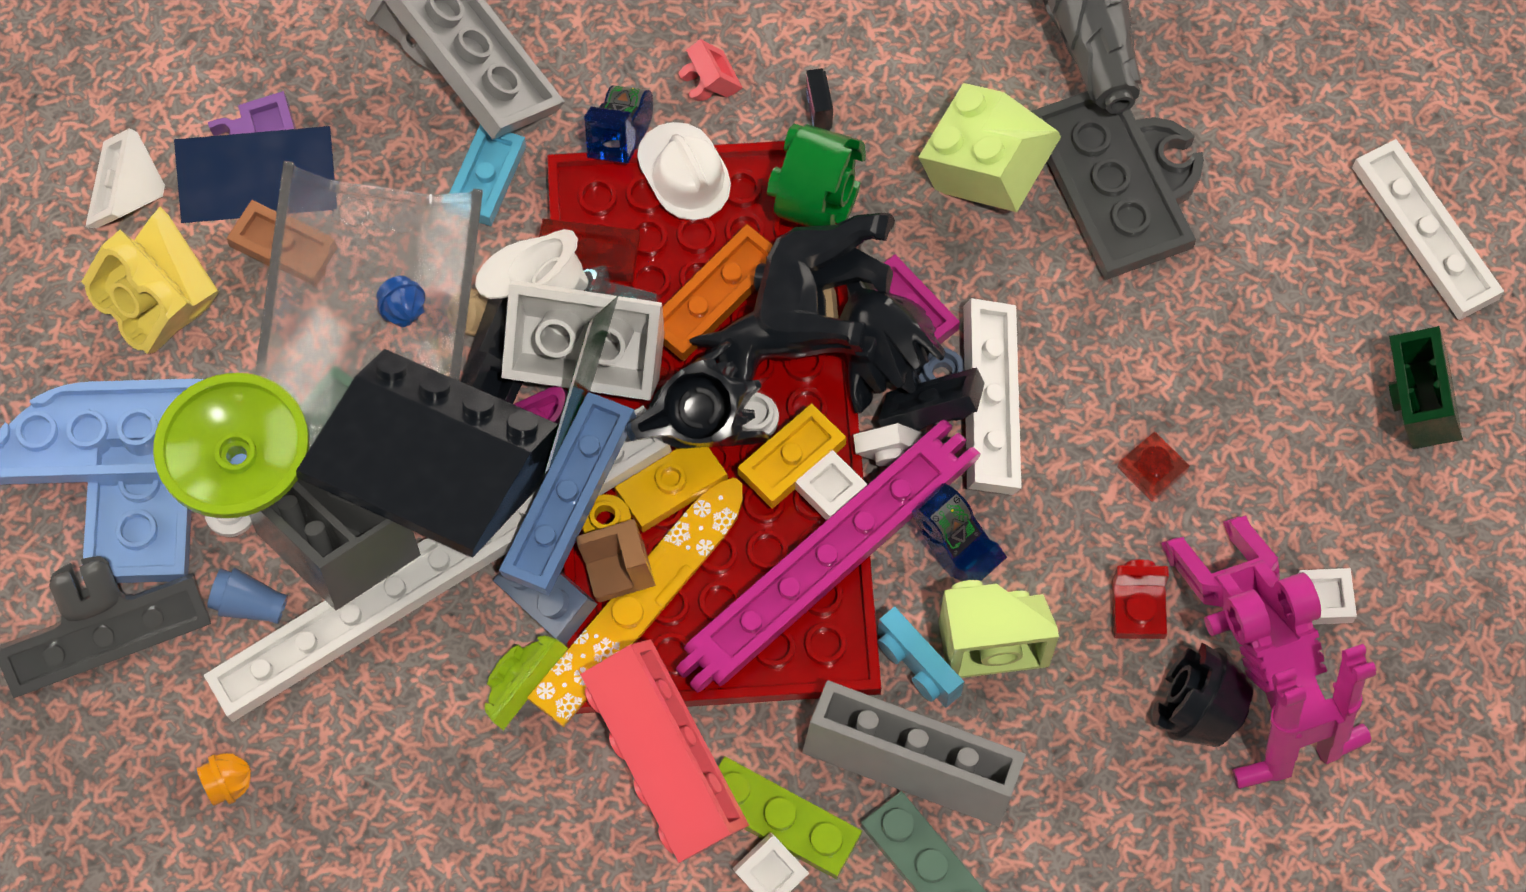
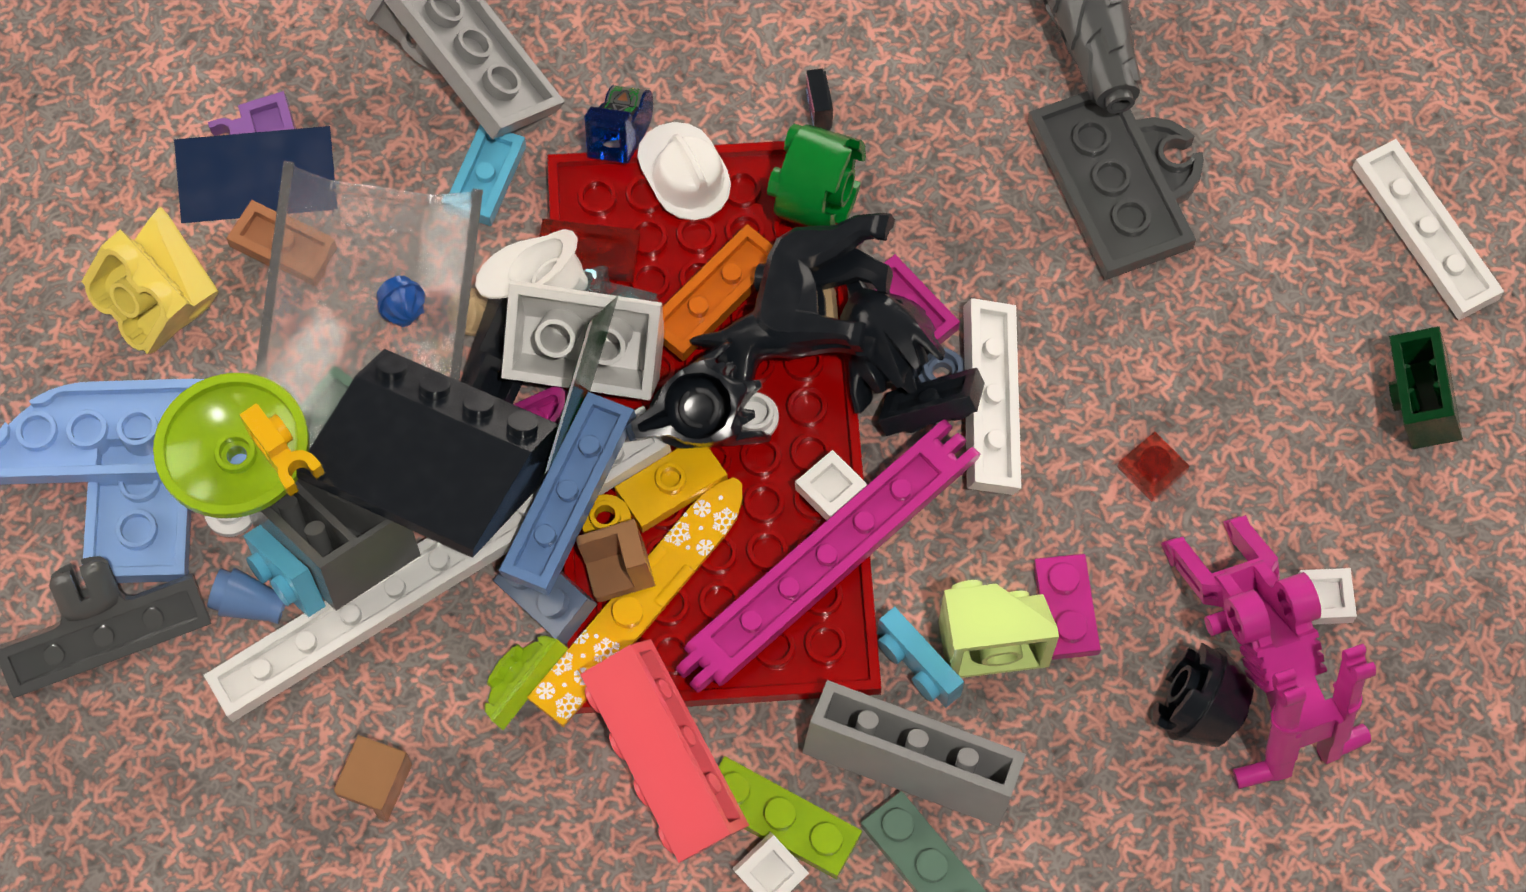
(123, 179): white slope -> none
(224, 778): light orange plate -> none
(272, 439): none -> yellow plate
(285, 572): none -> medium azure plate
(373, 776): none -> medium nougat panel
(714, 72): coral tile -> none
(790, 454): yellow plate -> none
(885, 443): white plate -> none
(956, 535): clear blue leg -> none
(988, 148): yellowish green slope -> none
(1069, 597): none -> dark pink plate
(1140, 600): red bracket -> none

